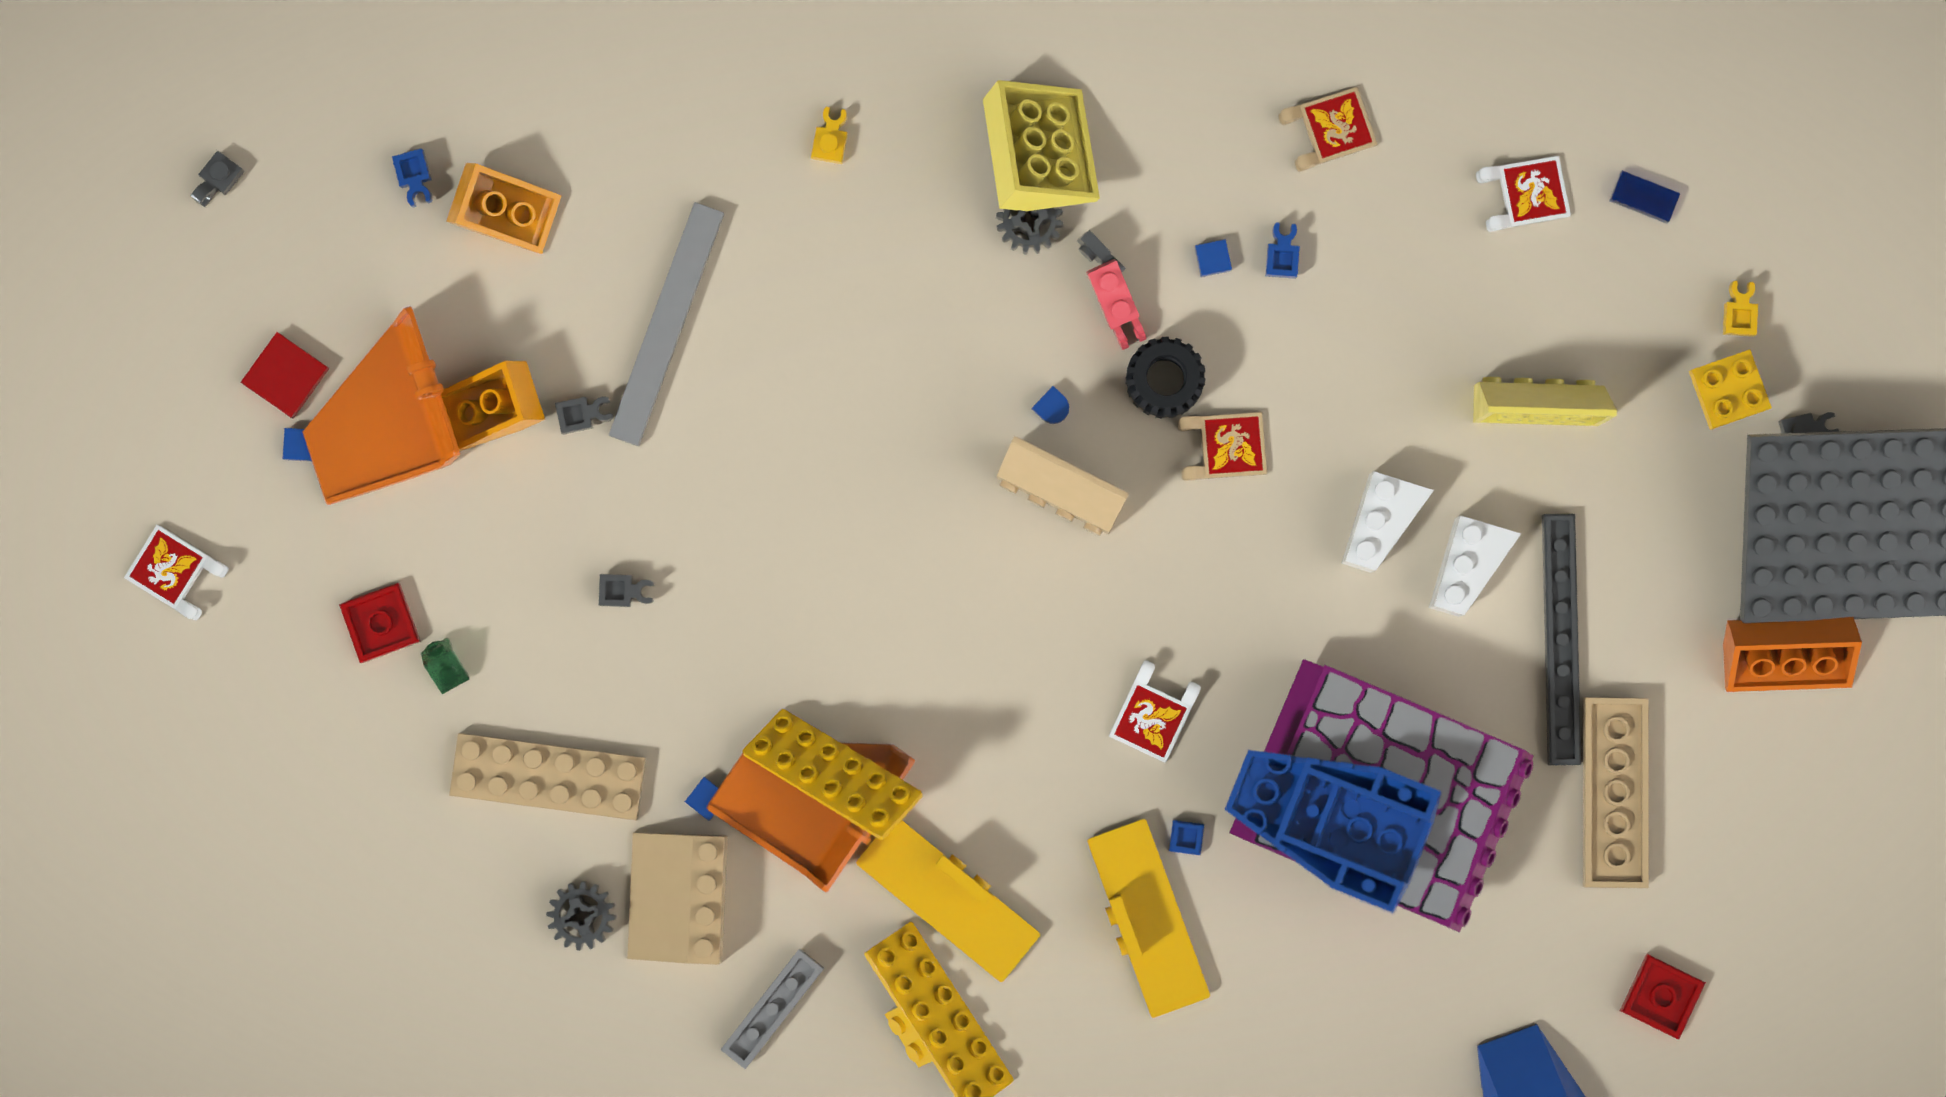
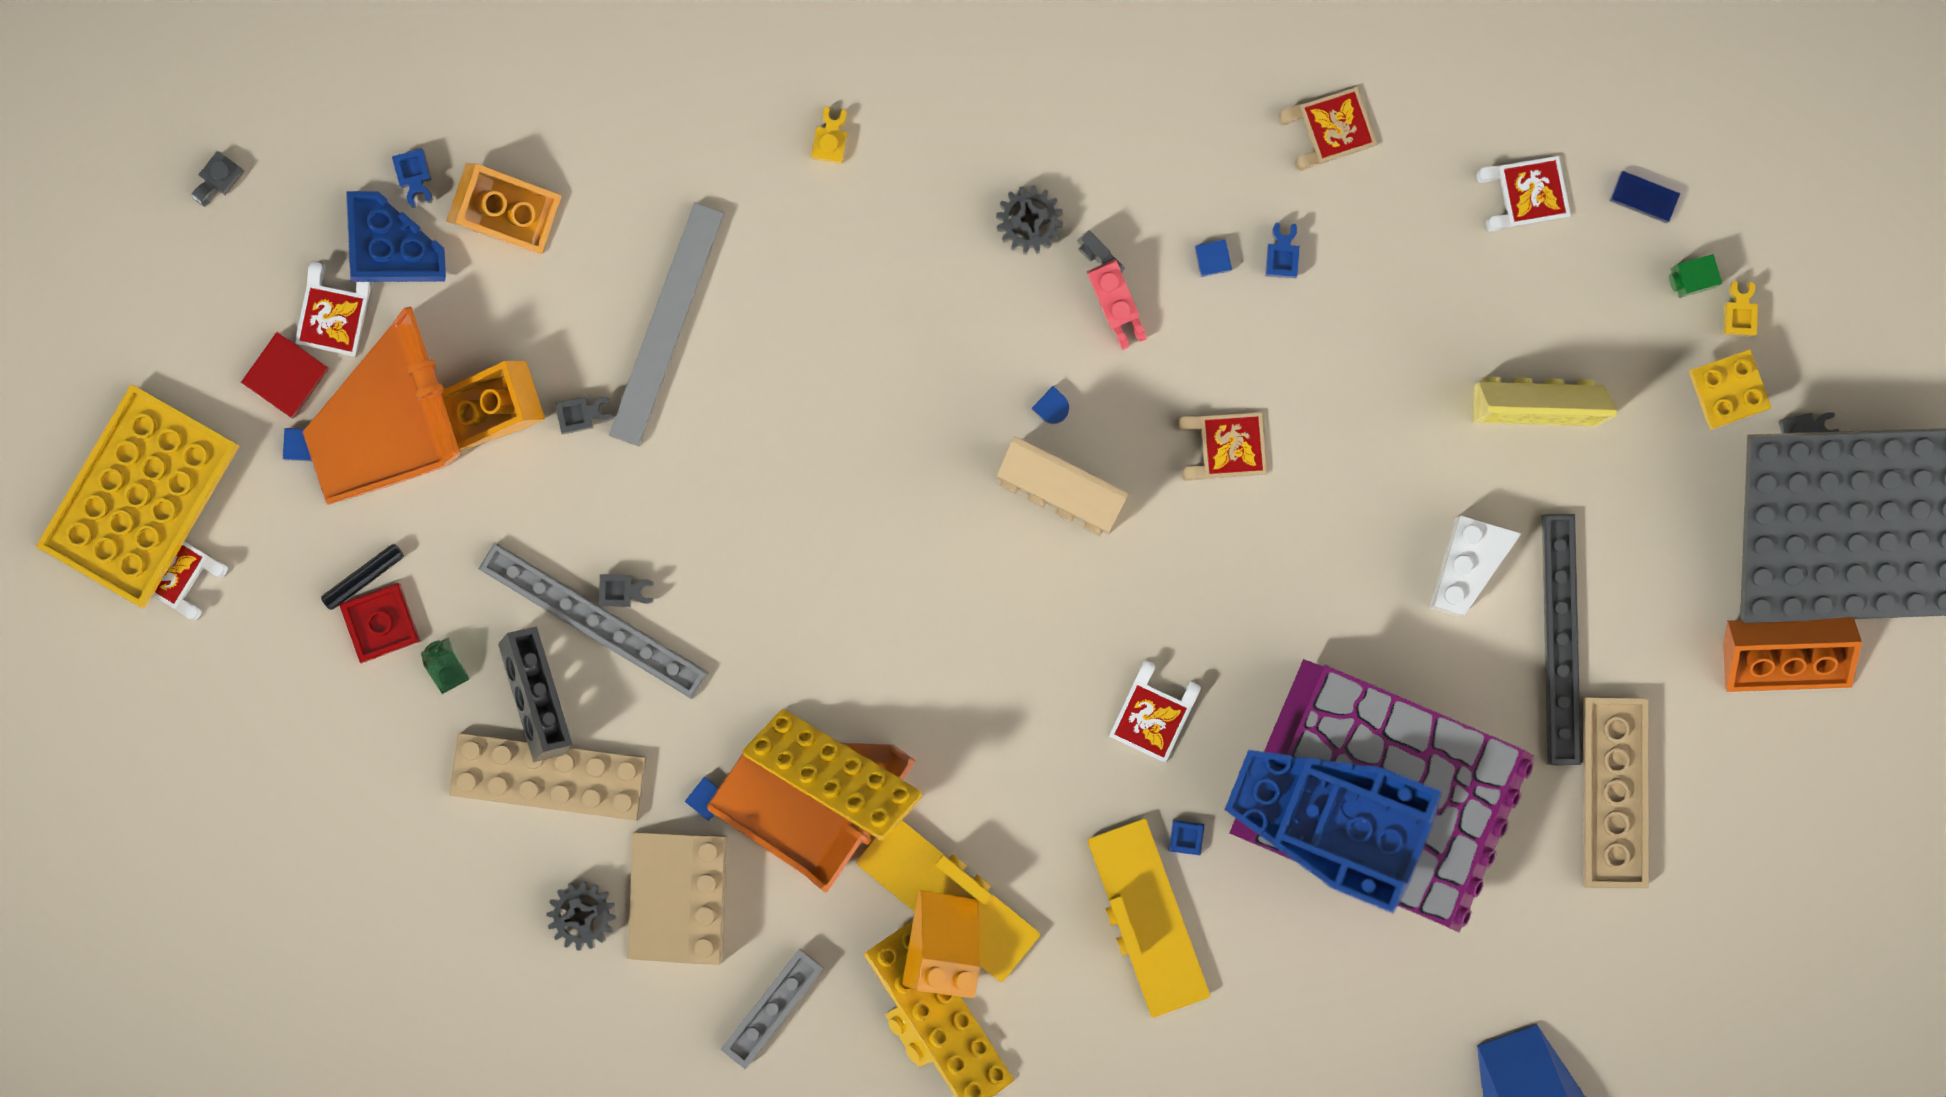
(137, 496): none -> yellow plate
(331, 316): none -> flag
(362, 576): none -> black axle
(388, 243): none -> blue plate
(535, 694): none -> dark grey brick
(593, 620): none -> light grey tile
(944, 945): none -> light orange slope
(1039, 146): light yellow slope -> none
(1172, 351): black tyre -> none
(1381, 519): white wedge -> none
(1662, 996): red tile -> none
(1695, 276): none -> green brick

